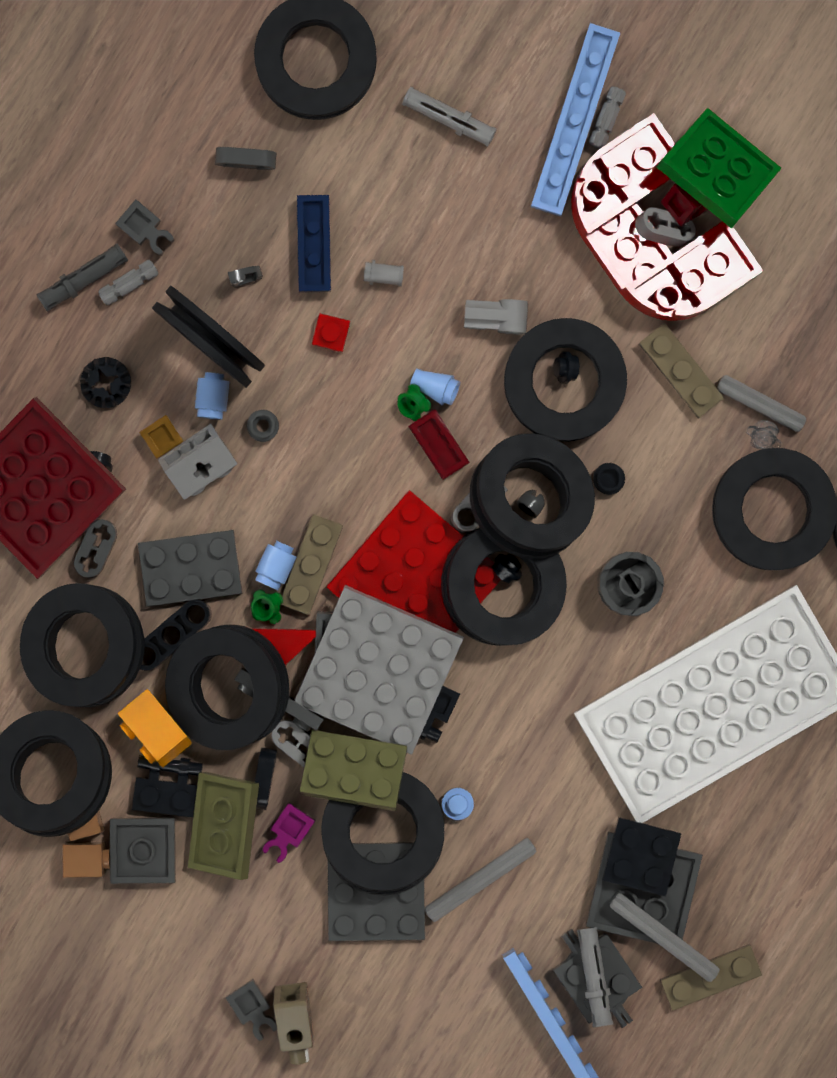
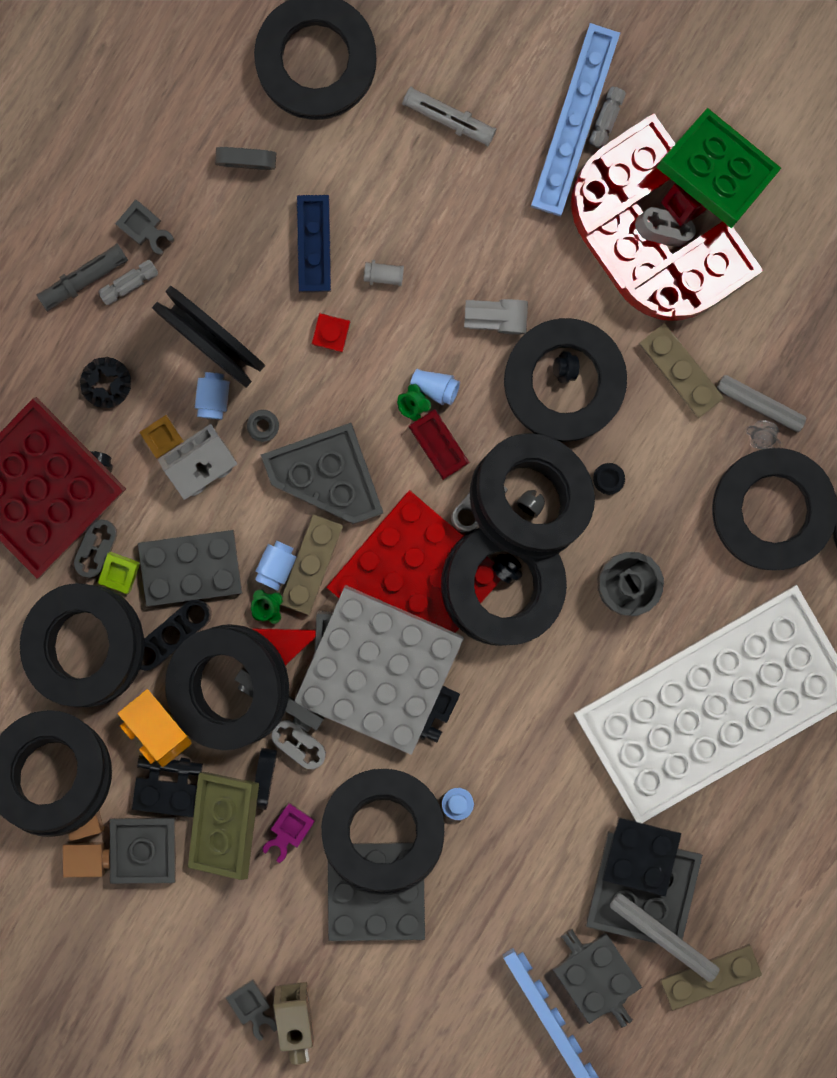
(118, 572): none -> lime plate
(245, 275): dark grey tile -> none
(326, 473): none -> dark grey plate
(353, 770): olive plate -> none
(480, 880): light grey axle -> none
(595, 979): light grey pin -> none

